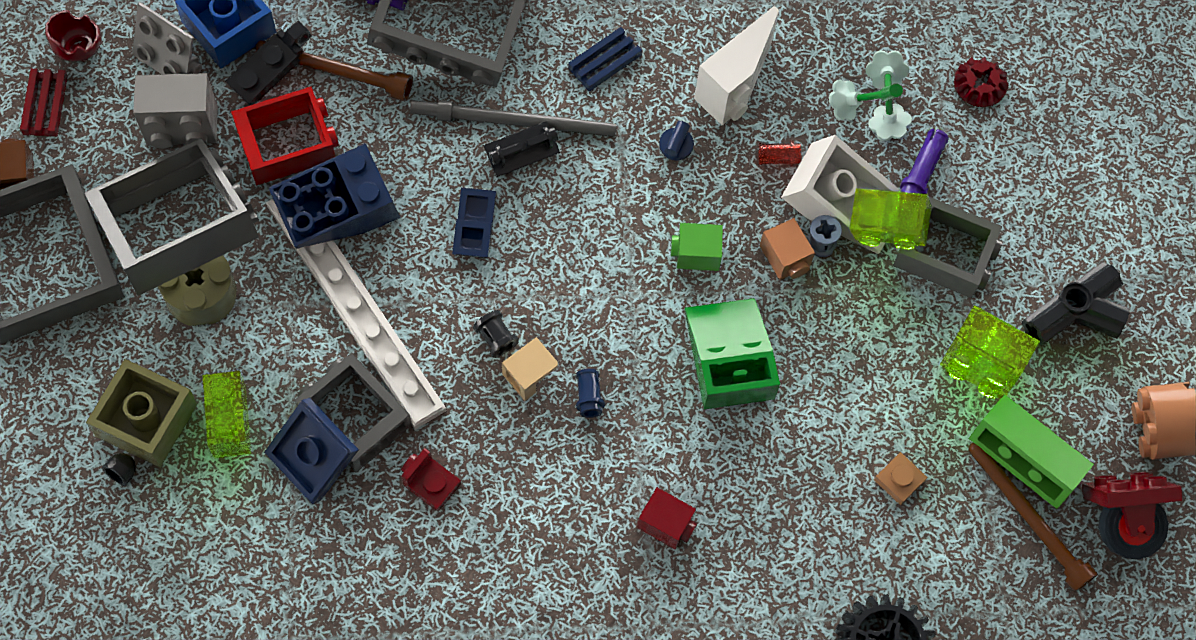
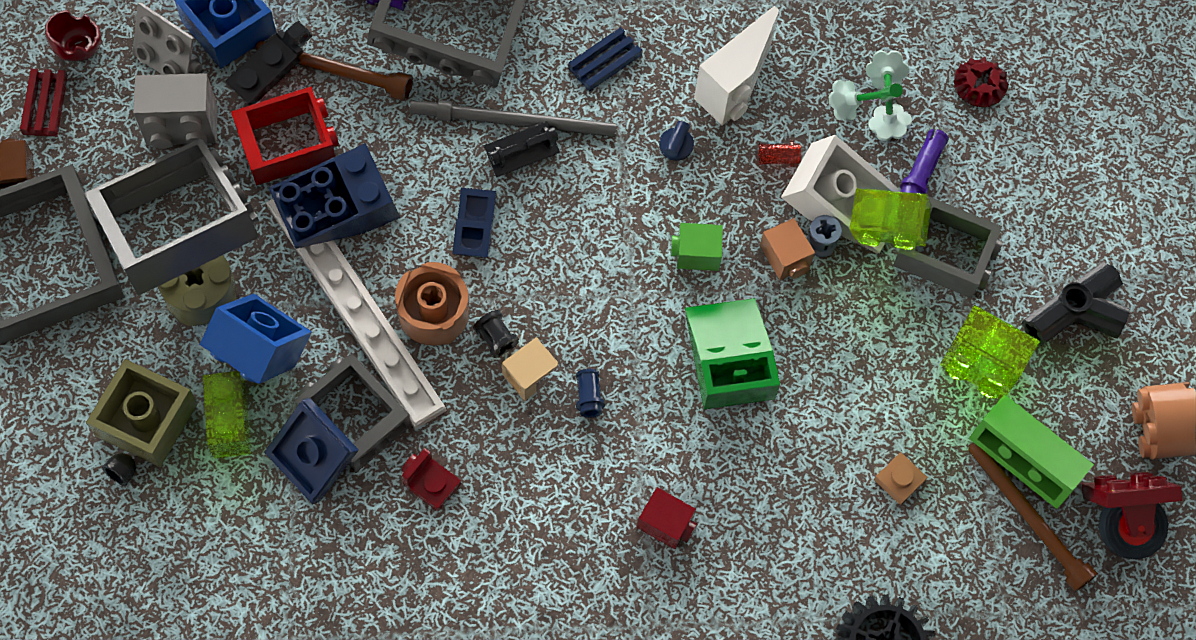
(255, 338): none -> blue brick
(415, 298): none -> nougat brick

